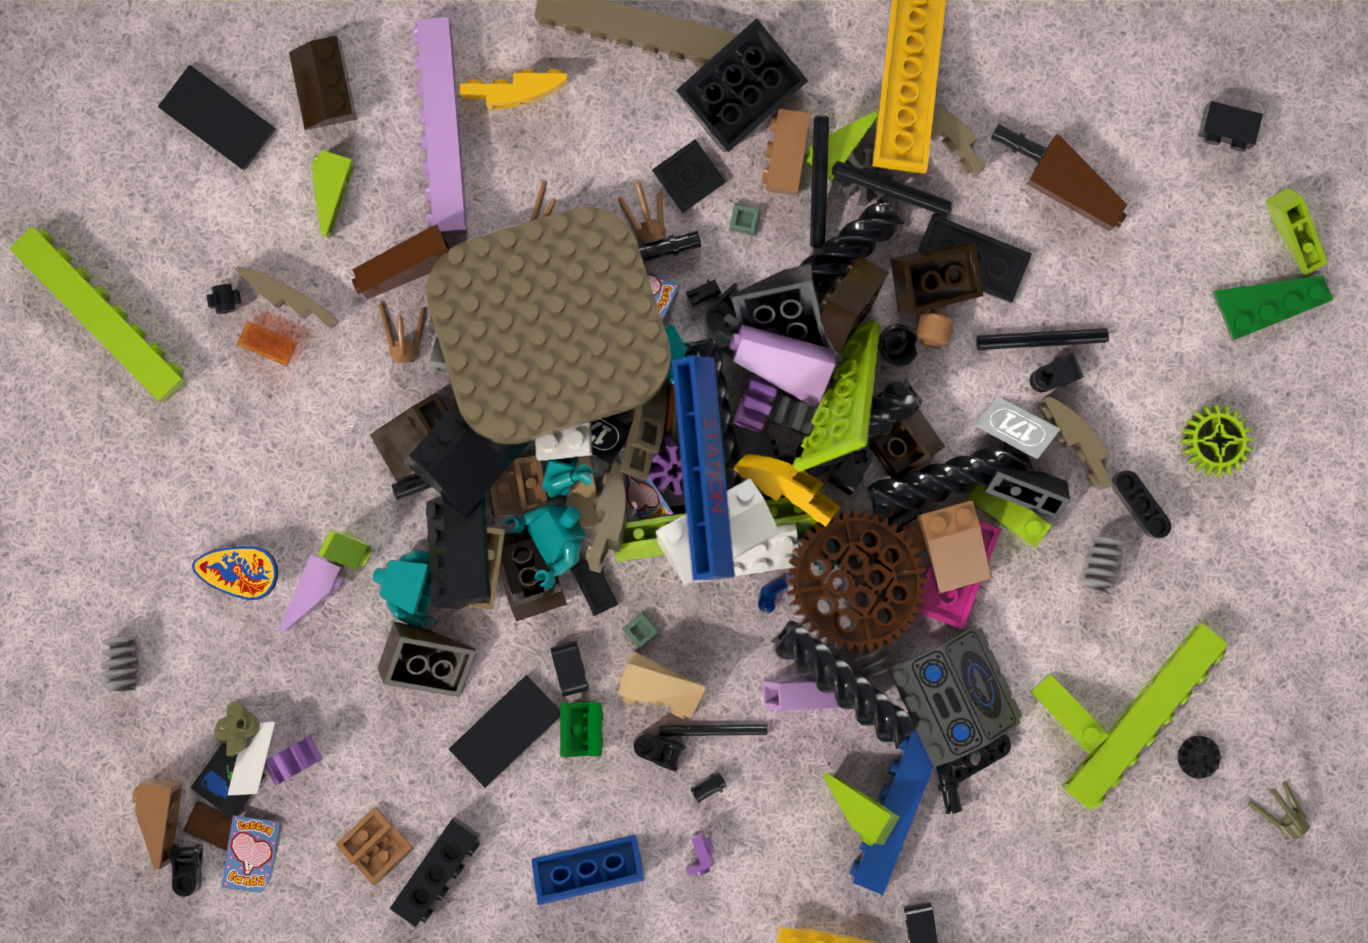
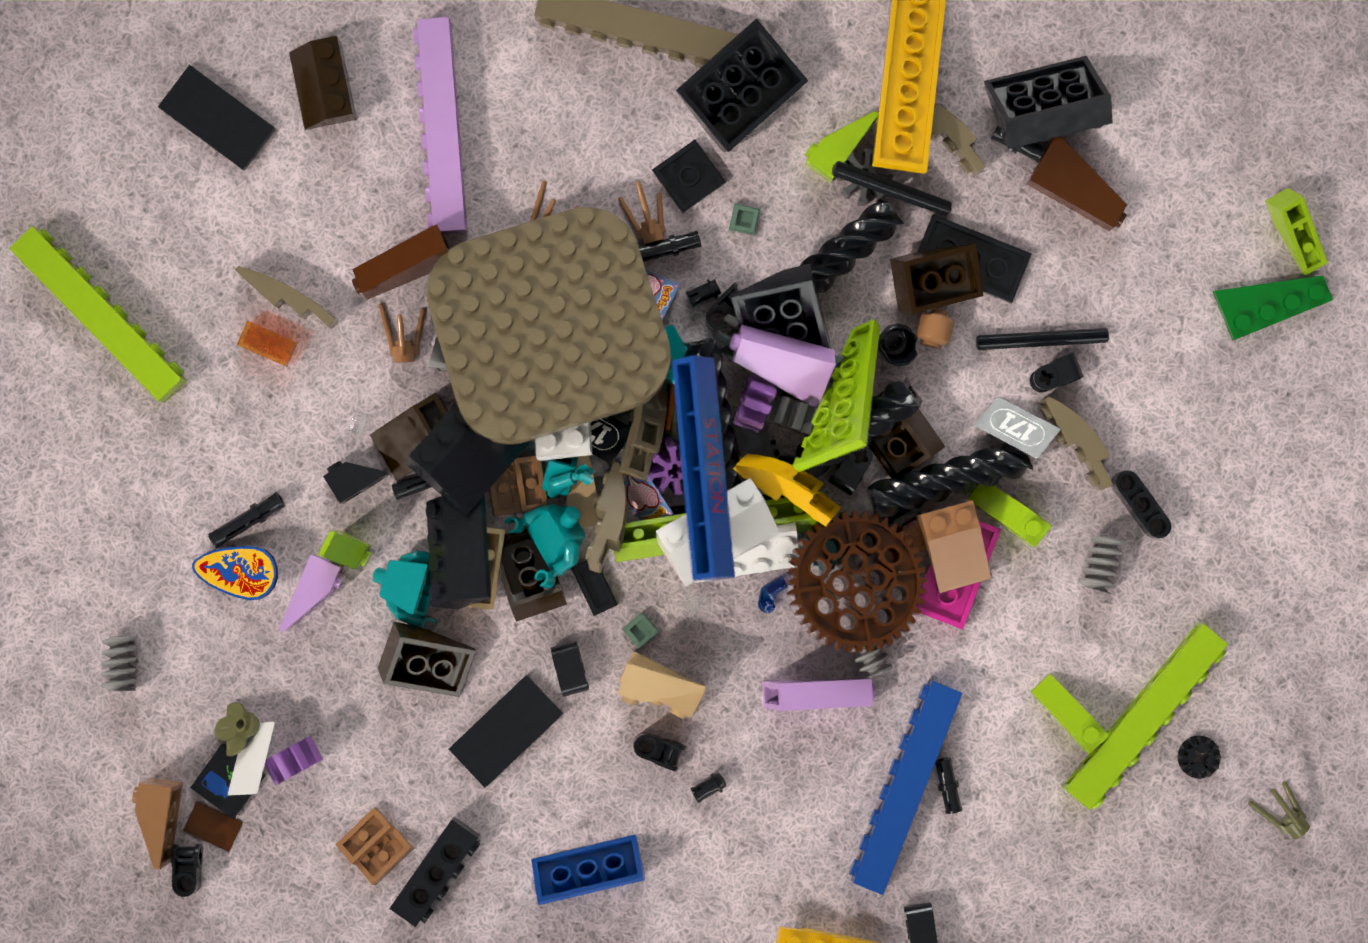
(223, 299): black gear -> none
(250, 854): sticker -> none
(256, 514): none -> black pin
(330, 182): lime slope -> none
(350, 479): none -> black slope
(526, 88): yellow slope -> none
(581, 729): green bracket -> none
(703, 848): medium lavender bracket -> none
(712, 730): black bar -> none
(786, 151): medium nougat brick -> none
(819, 180): black axle -> none
(850, 688): black piece -> none
(851, 301): dark brown slope -> none
(863, 813): lime slope -> none
(956, 696): dark grey hinge -> none
(987, 759): black beam -> none
(1031, 490): black slope -> none
(1049, 102): none -> black slope
(1217, 428): lime gear -> none
(1230, 126): black brick -> none

